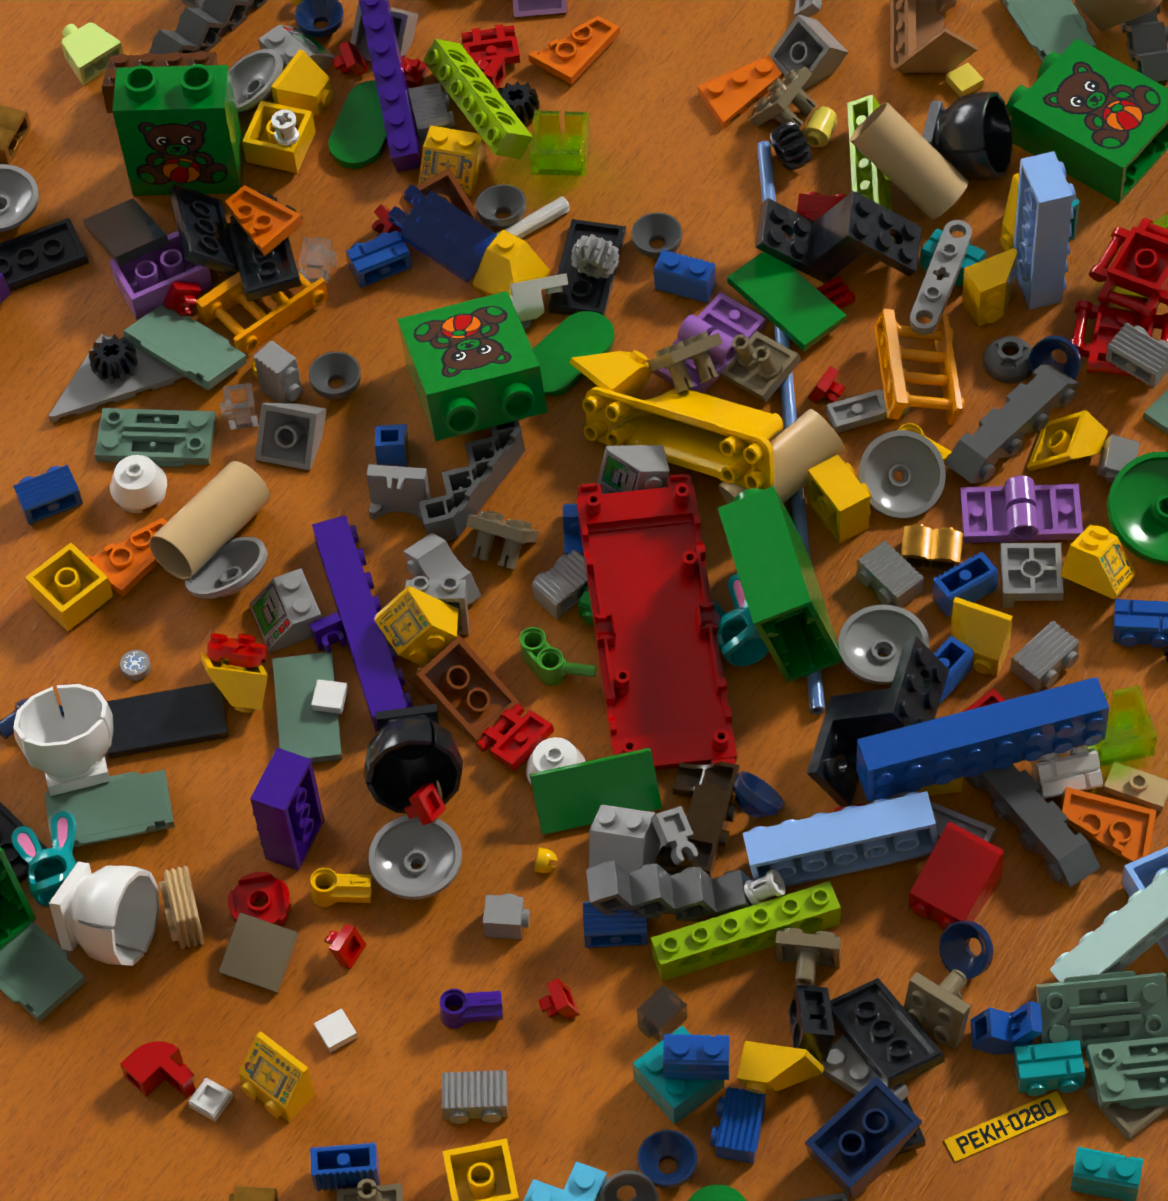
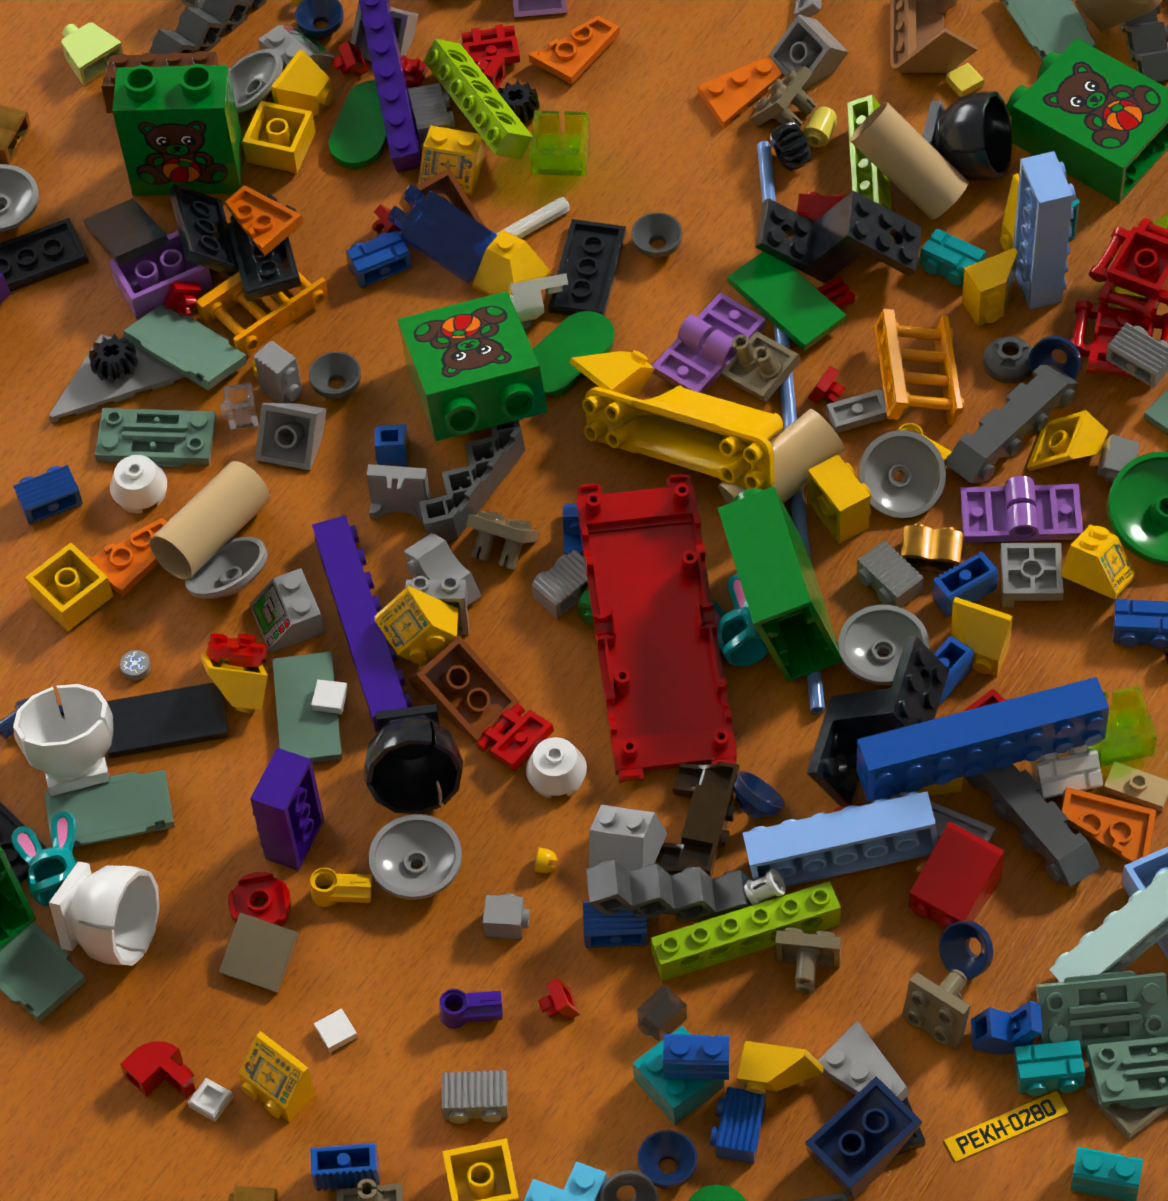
(181, 908): tan brick -> none
(281, 125): white bush -> none
(317, 258): clear brick -> none
(328, 632): dark purple tile -> none
(346, 945): red tile -> none
(425, 804): red tile -> none
(498, 200): dark grey piece -> none
(544, 655): bright green beam -> none
(573, 793): green tile -> none
(595, 256): light grey gear -> none
(633, 468): light grey slope -> none
(675, 830): light grey plate -> none
(685, 276): blue brick -> none
(692, 348): dark tan plate -> none
(812, 1021): black brick -> none
(884, 1033): black tile -> none
(933, 292): light grey piece -> none
(1045, 657): light grey brick -> none

